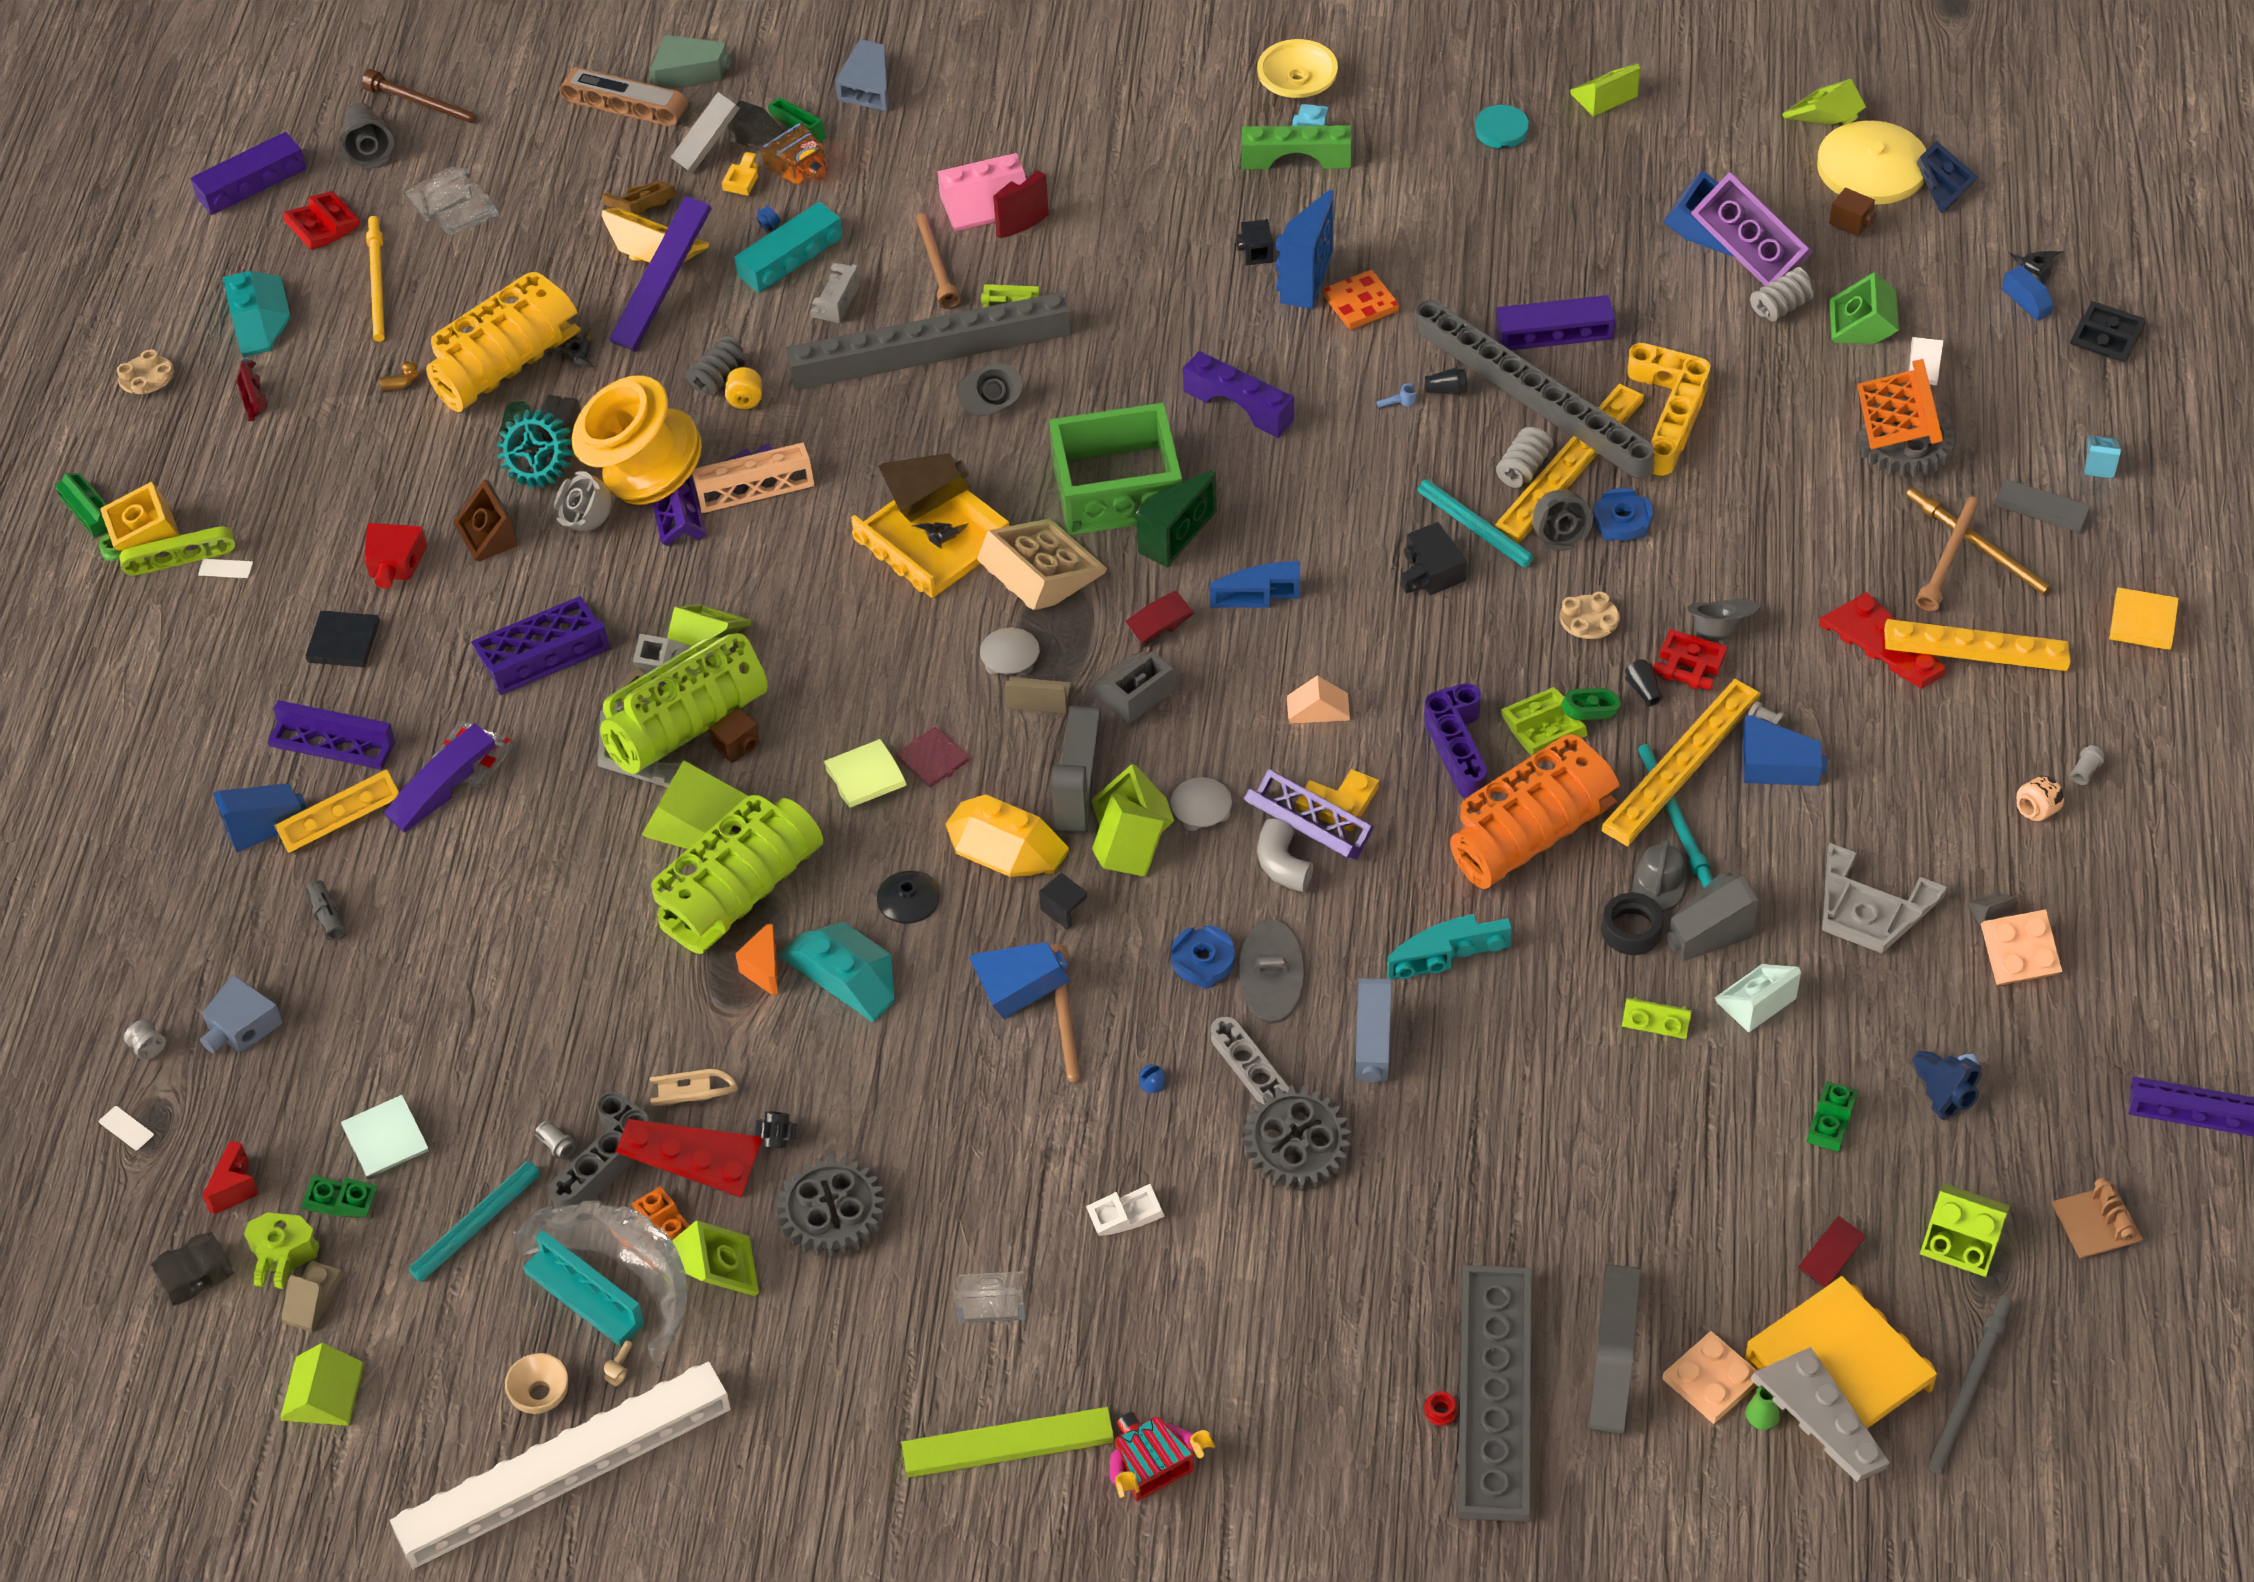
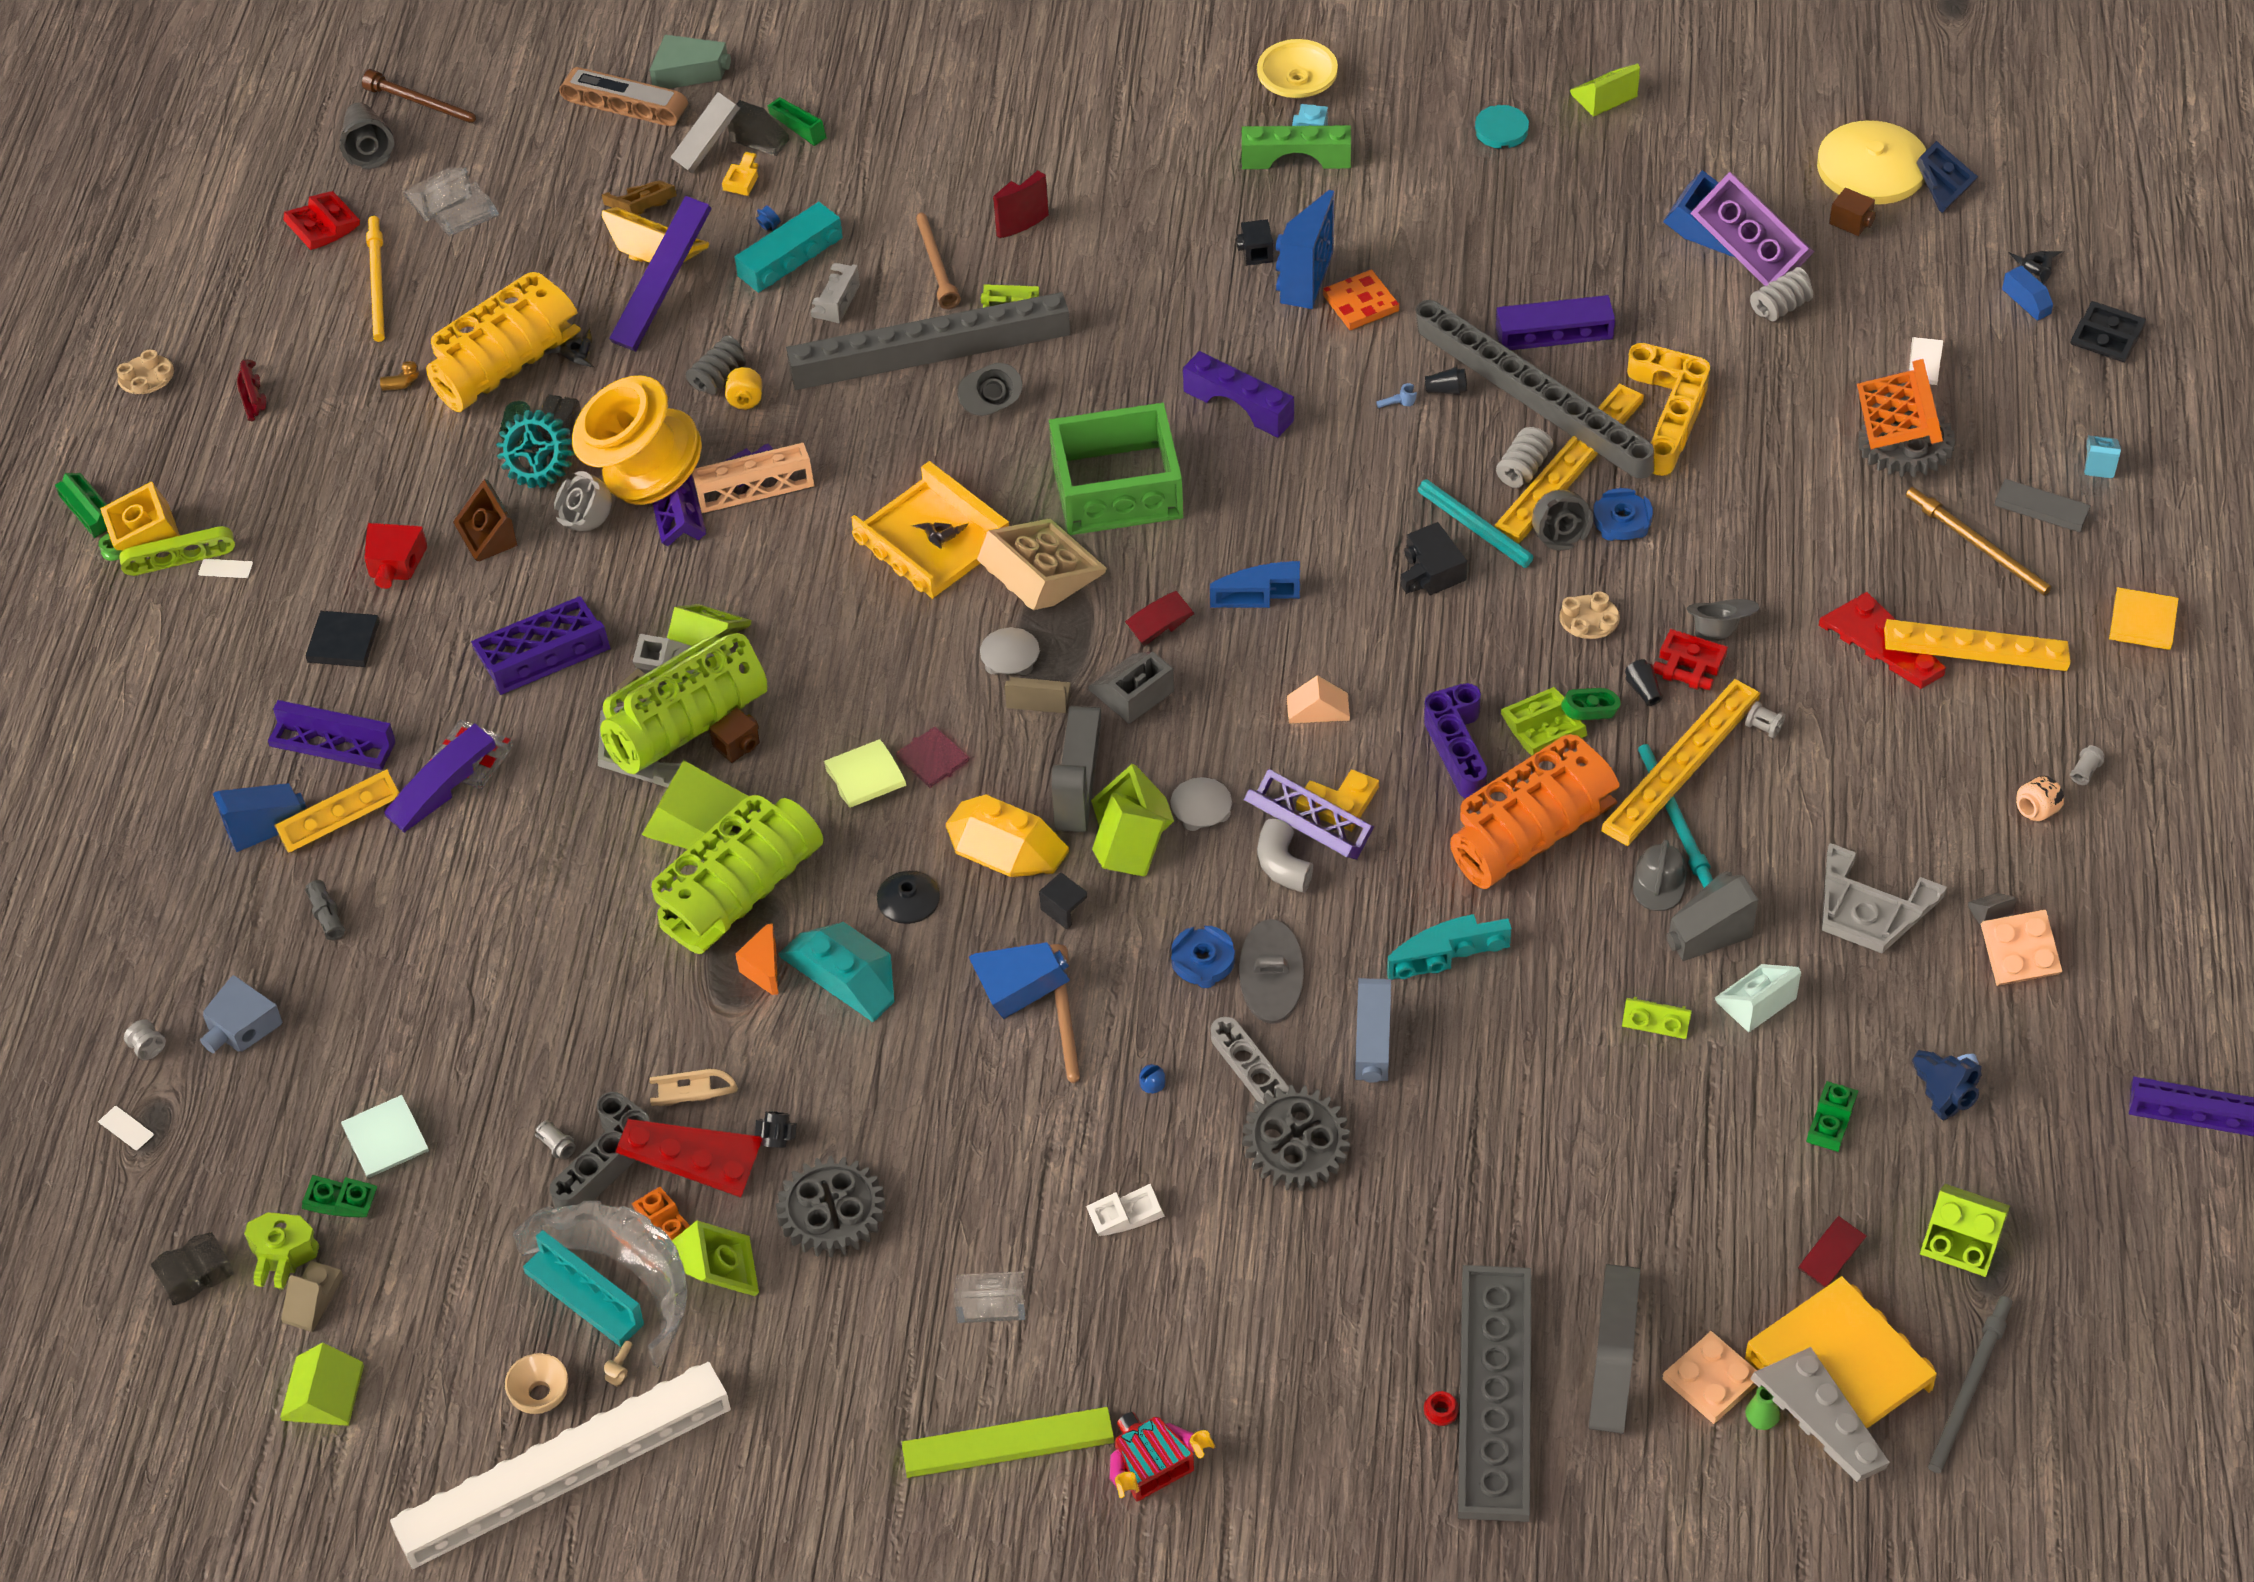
(229, 1181): red slope -> none
(248, 173): dark purple brick -> none
(256, 309): teal wedge -> none
(474, 1221): teal axle -> none
(795, 155): clear orange torso -> none
(864, 77): sand blue slope -> none
(924, 482): dark brown slope -> none
(970, 189): bright pink slope -> none
(1175, 517): dark green slope -> none
(1632, 943): black tyre -> none
(1780, 755): blue slope -> none
(1829, 105): lime slope -> none
(1864, 312): bright green slope -> none
(1931, 595): medium nougat piece -> none
(2096, 1220): medium nougat hinge -> none

